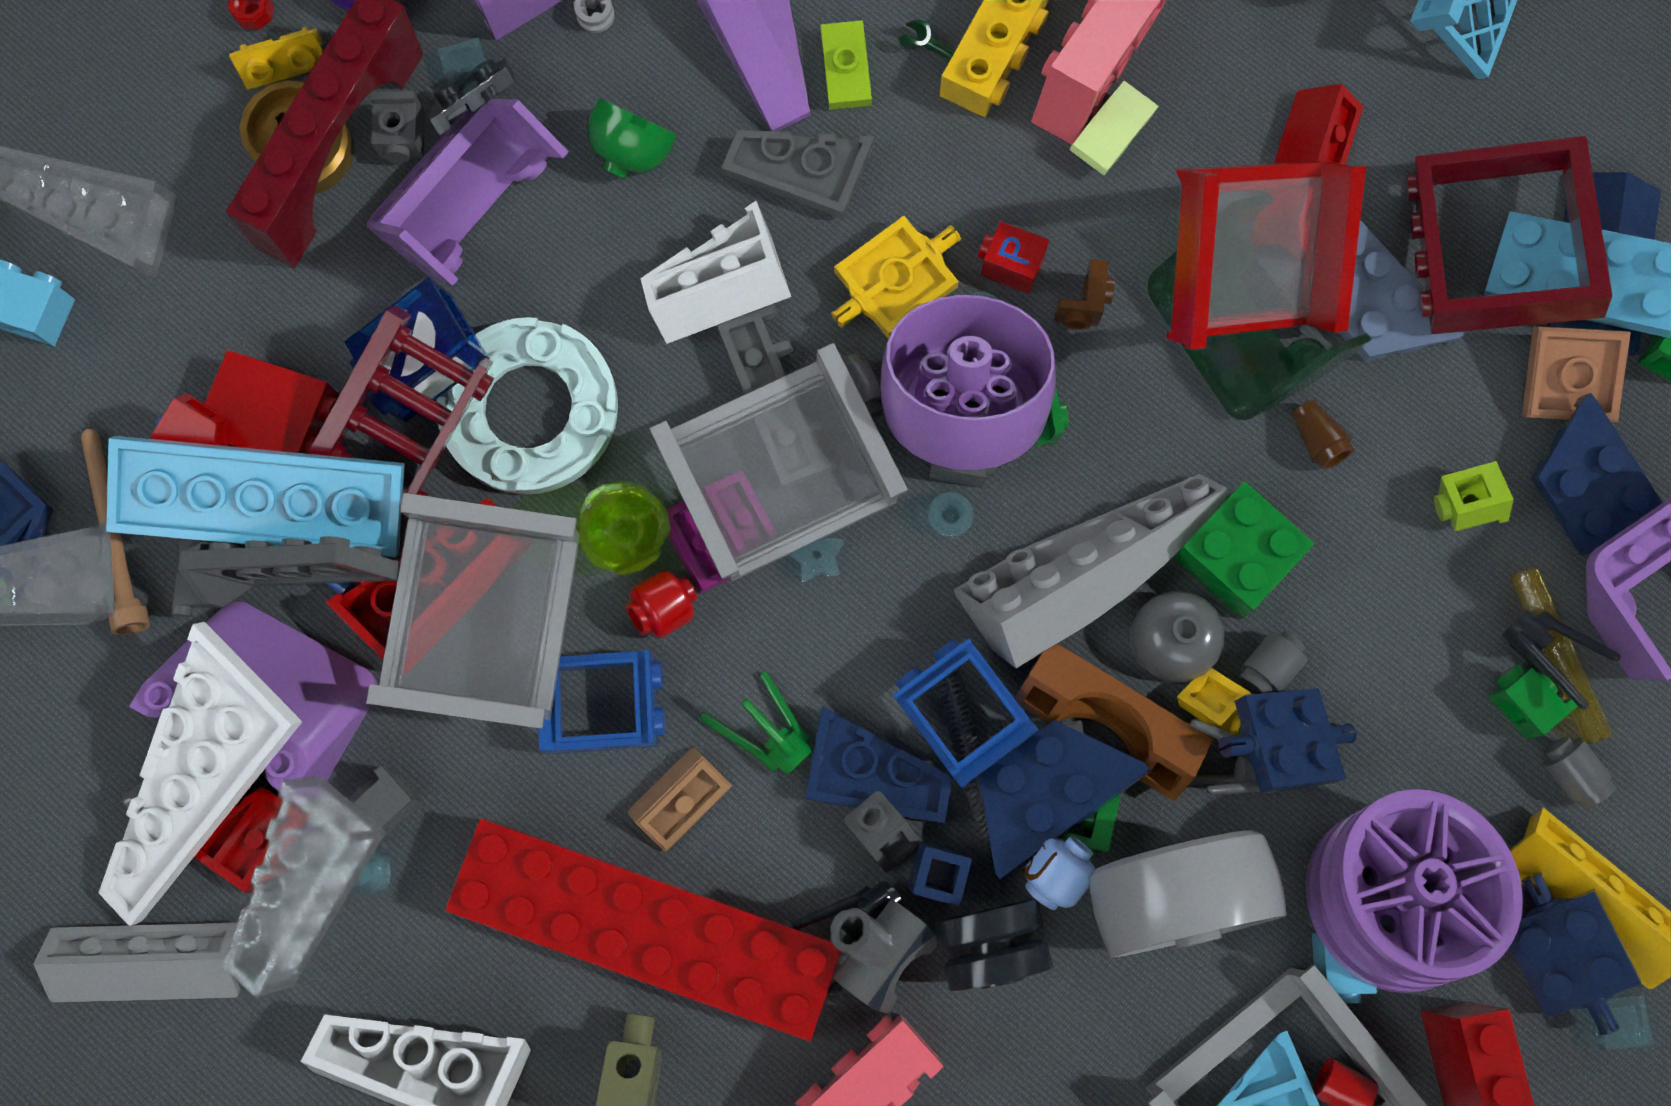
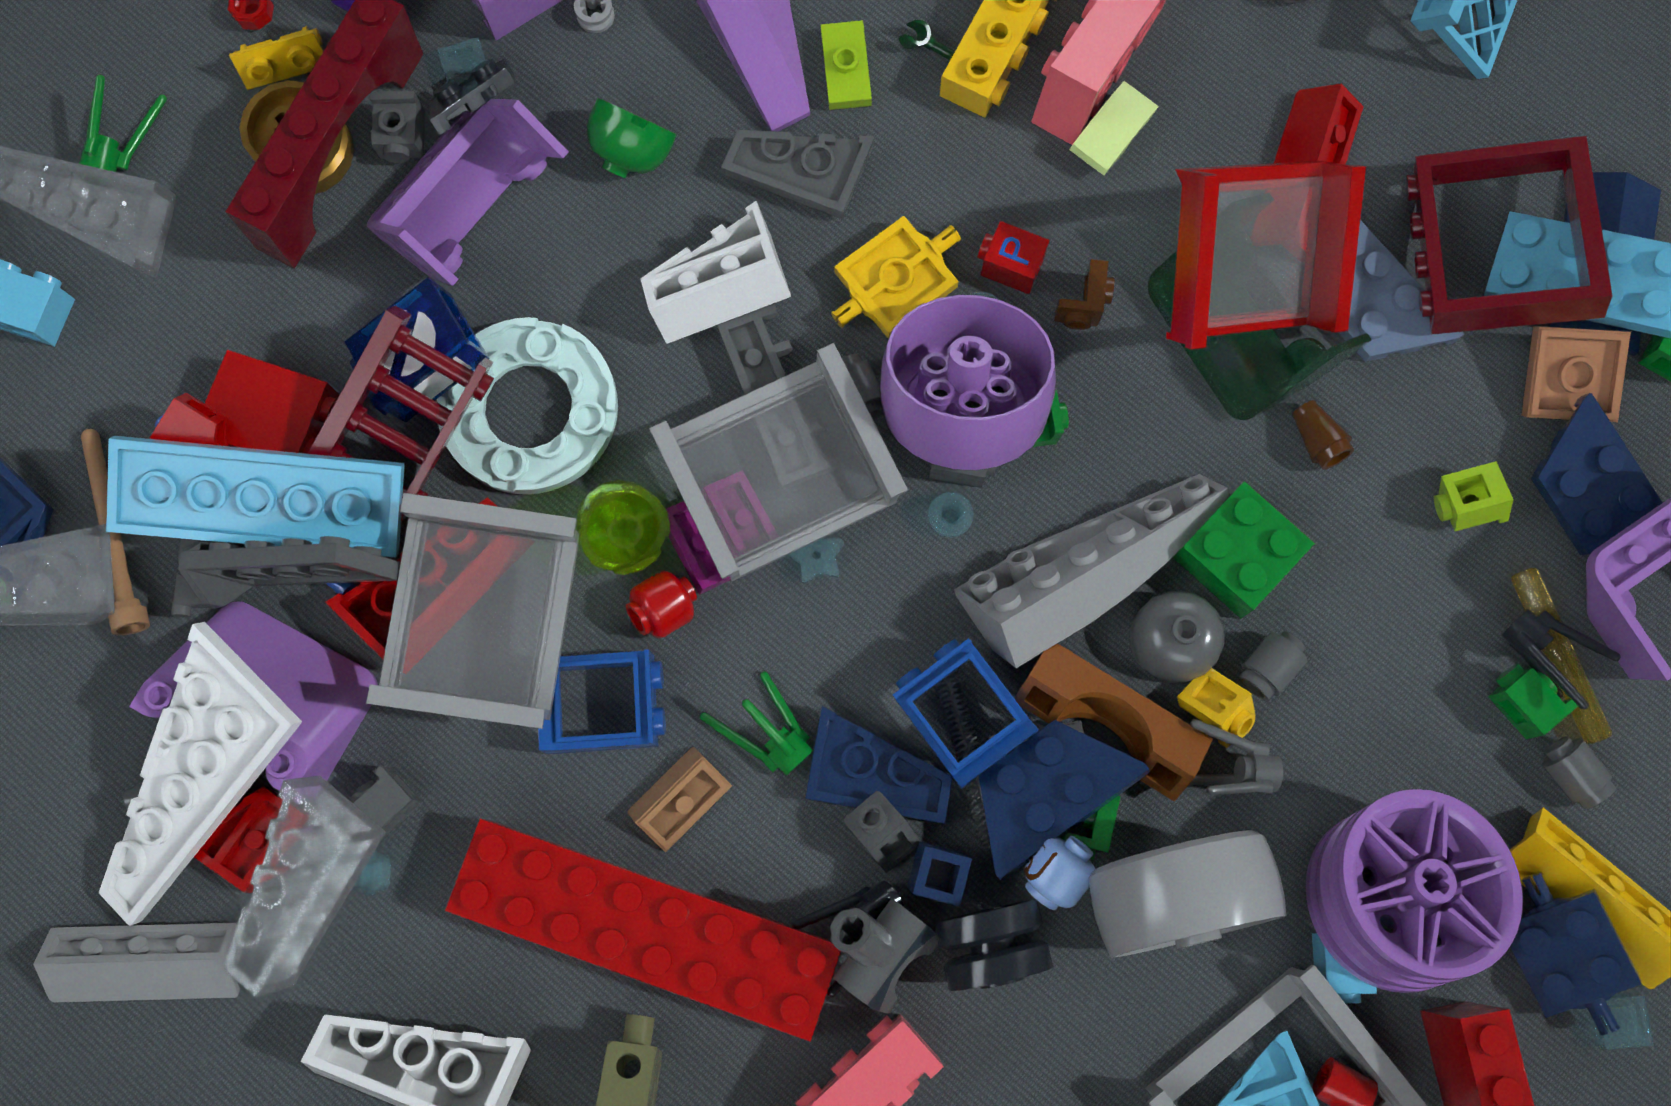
(103, 151): none -> green plant
(1288, 740): dark blue plate -> none

